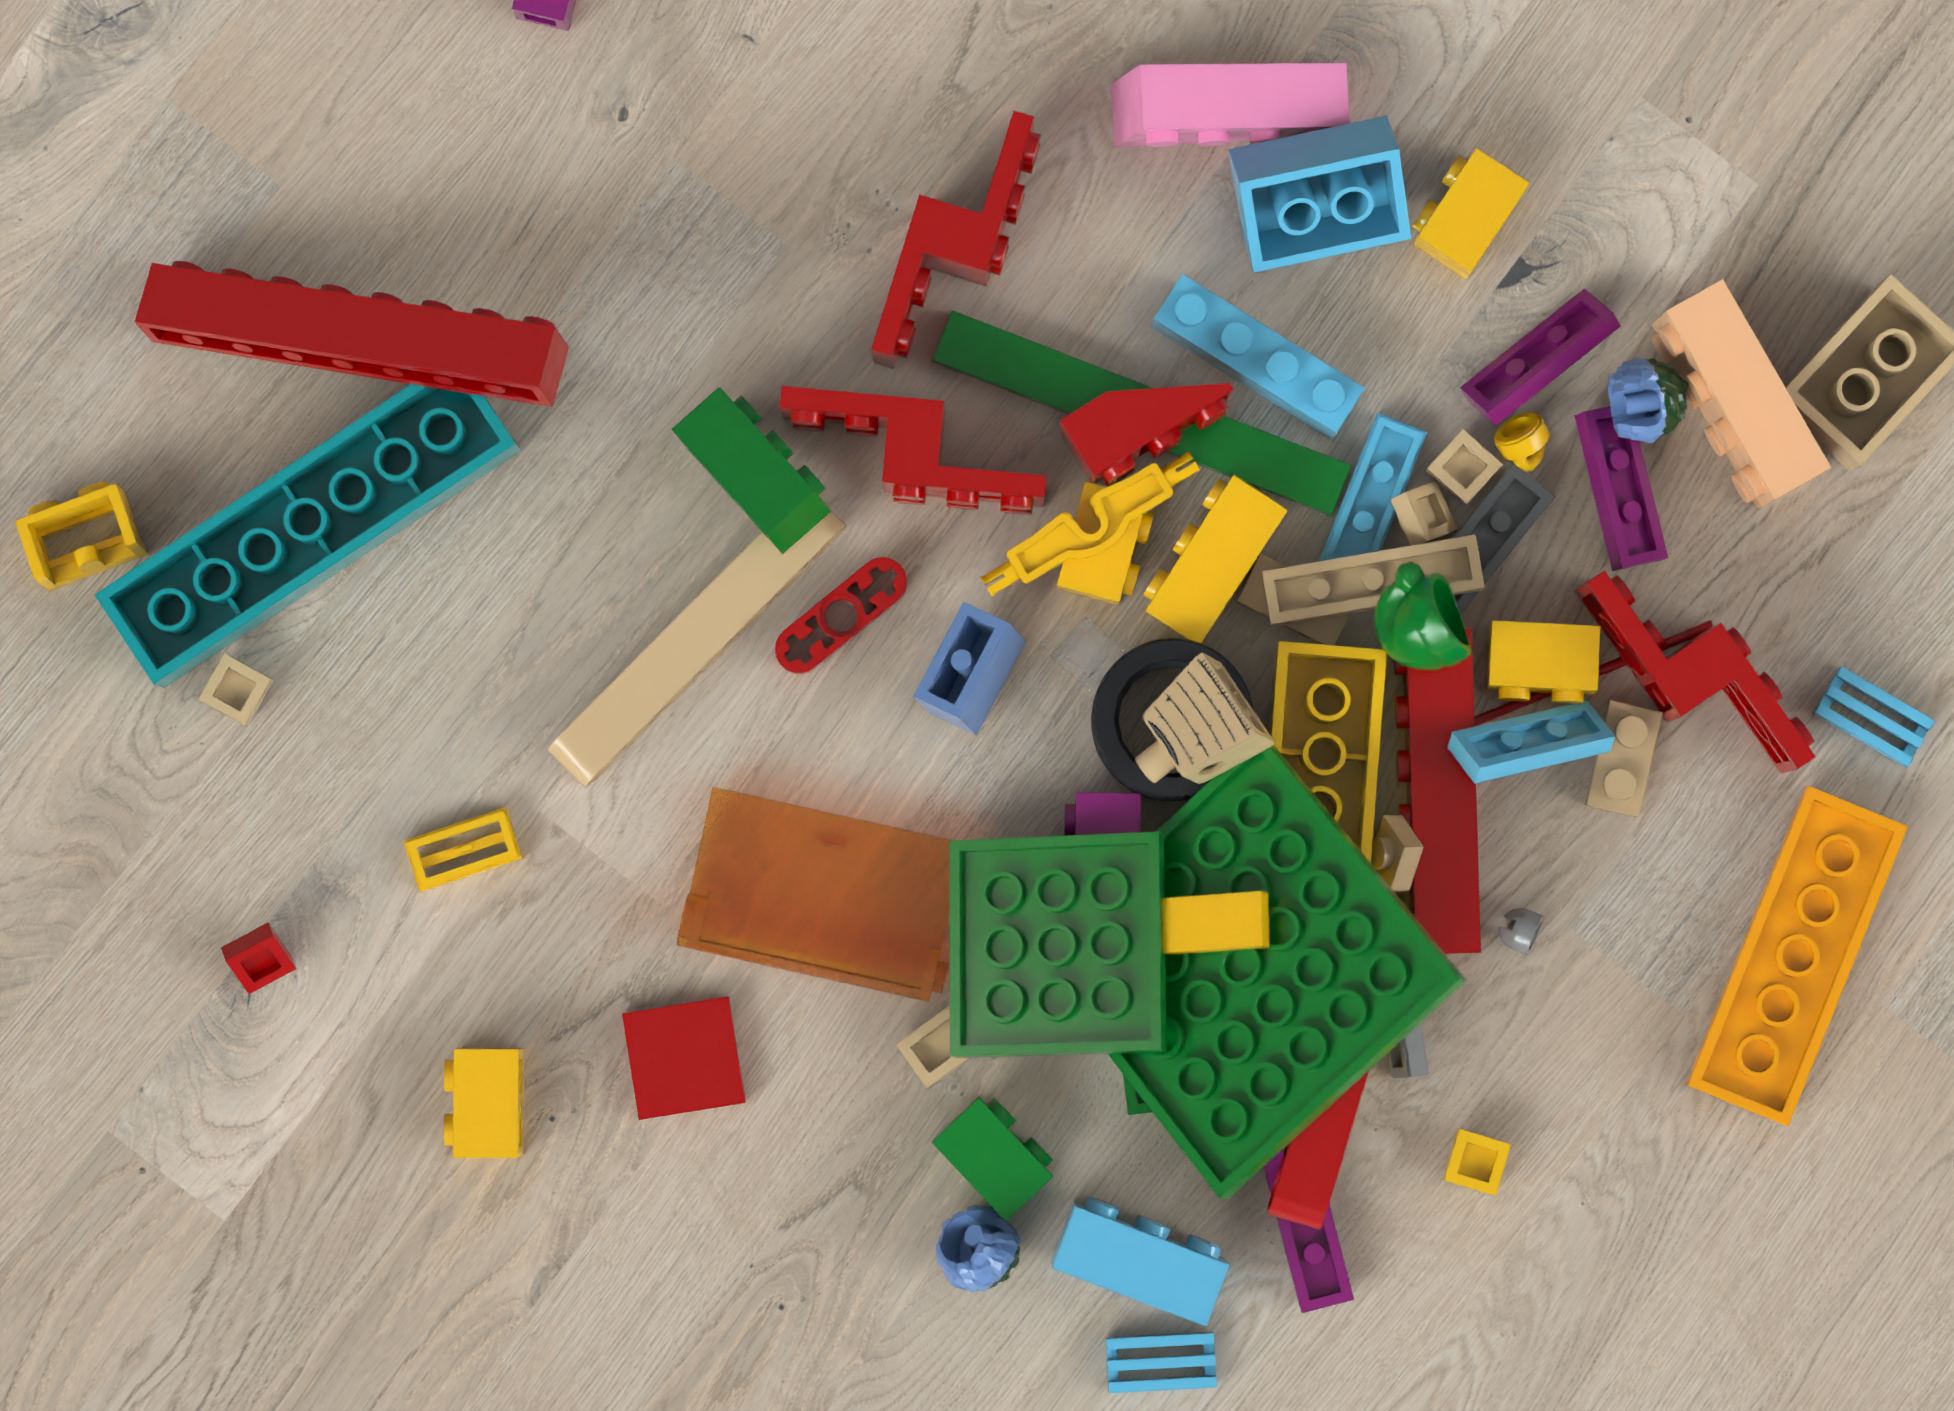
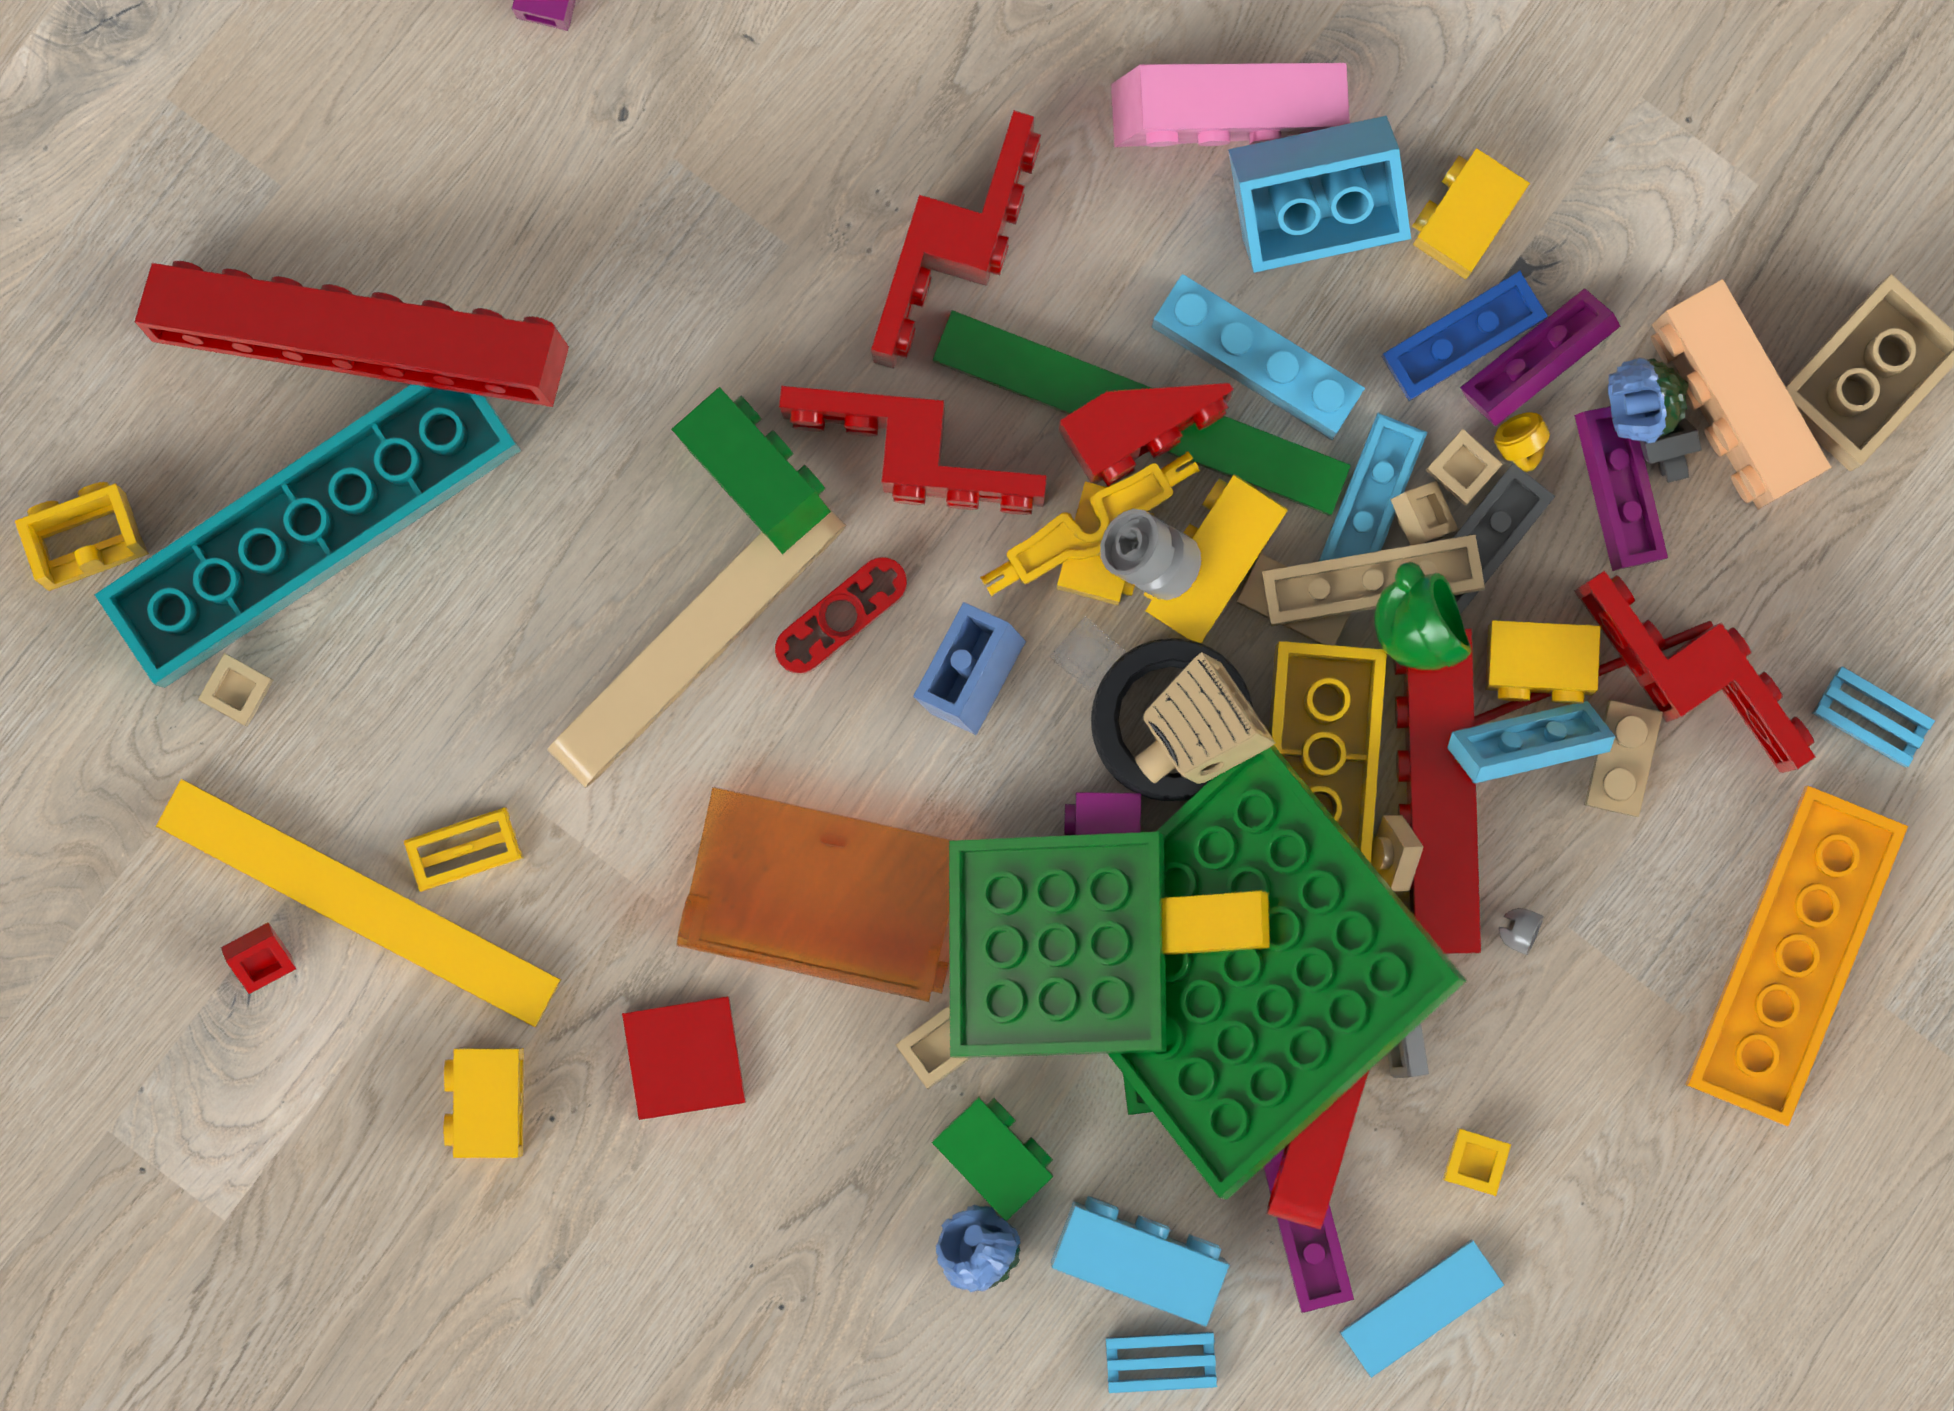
(358, 903): none -> yellow tile
(1150, 554): none -> light grey wheel
(1421, 1308): none -> medium azure tile
(1464, 336): none -> blue plate
(1670, 450): none -> dark grey tile

